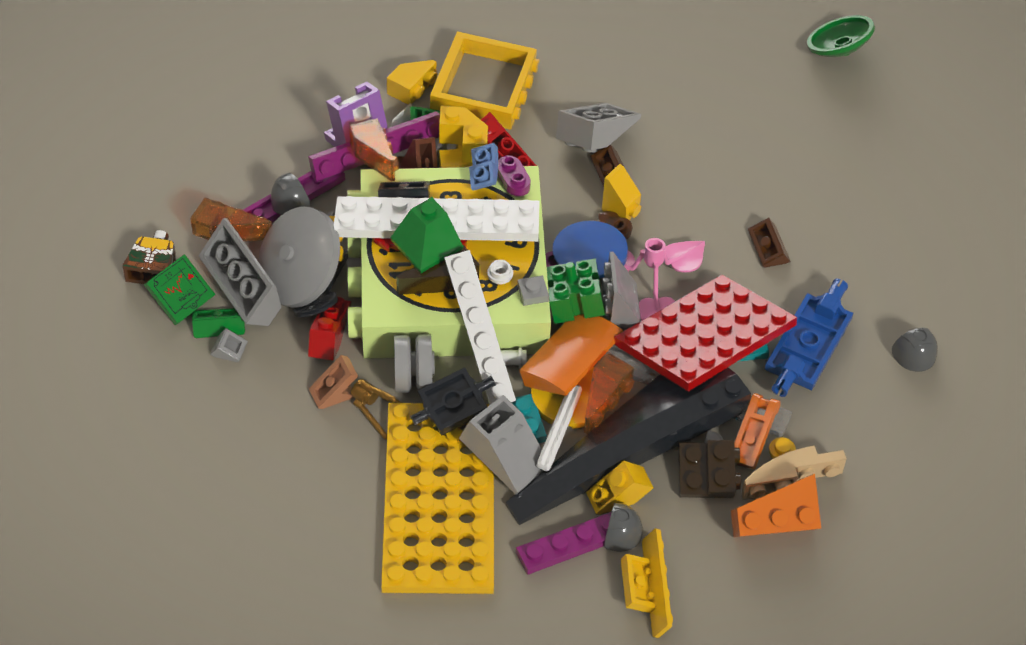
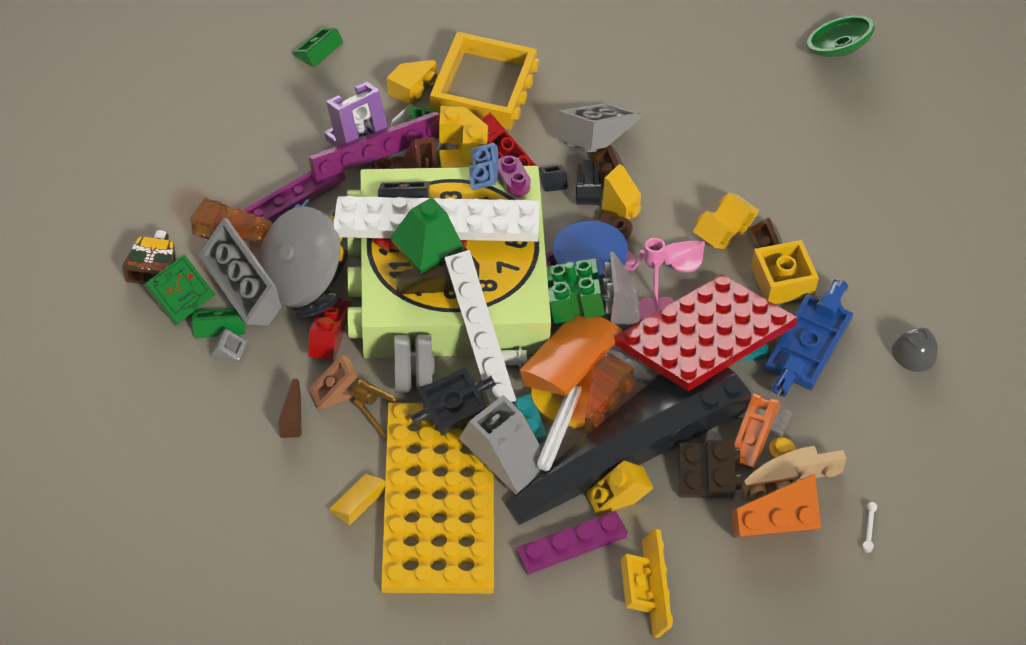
(288, 194): dark grey helmet -> none
(290, 417): none -> reddish brown slope
(318, 46): none -> green slope
(358, 498): none -> yellow slope
(371, 147): clear orange slope -> none
(502, 267): white plate -> none
(533, 290): light grey plate -> none
(553, 178): none -> black slope
(588, 186): none -> black piece
(624, 529): dark grey helmet -> none
(731, 218): none -> yellow brick
(784, 272): none -> yellow brick
(868, 545): none -> white hinge

